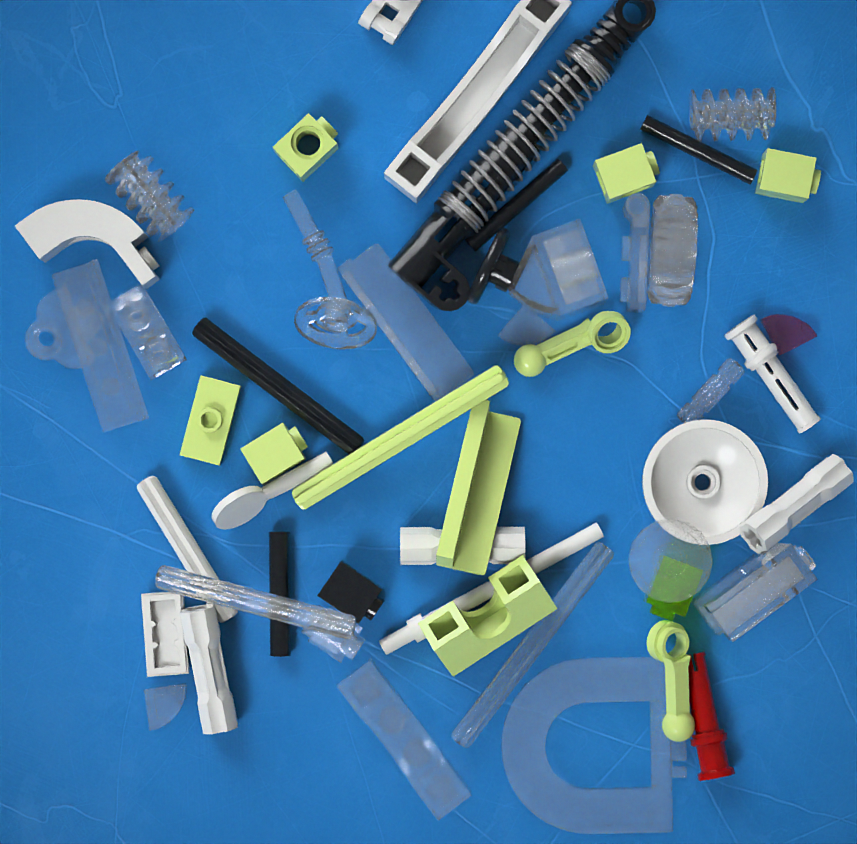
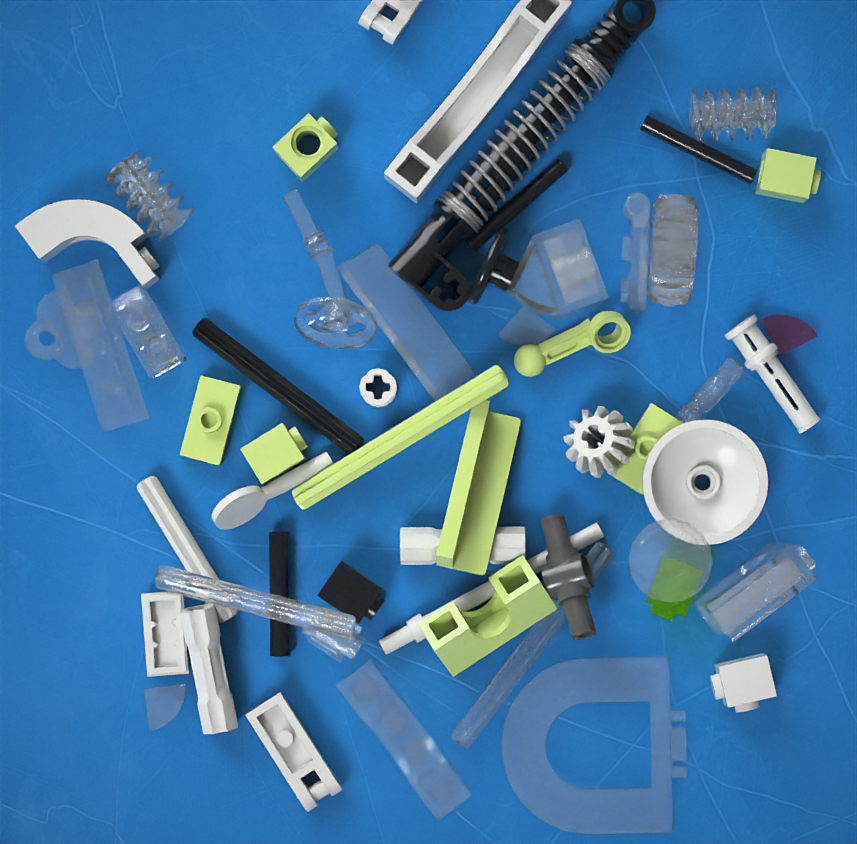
(293, 750): none -> white plate
(387, 396): none -> white bush
(568, 577): none -> dark grey pin
(608, 453): none -> white gear
(626, 172): yellowish green brick -> none
(646, 433): none -> yellowish green plate
(678, 722): yellowish green piece -> none
(708, 737): red pin -> none
(743, 682): none -> white brick
(793, 506): white axle -> none

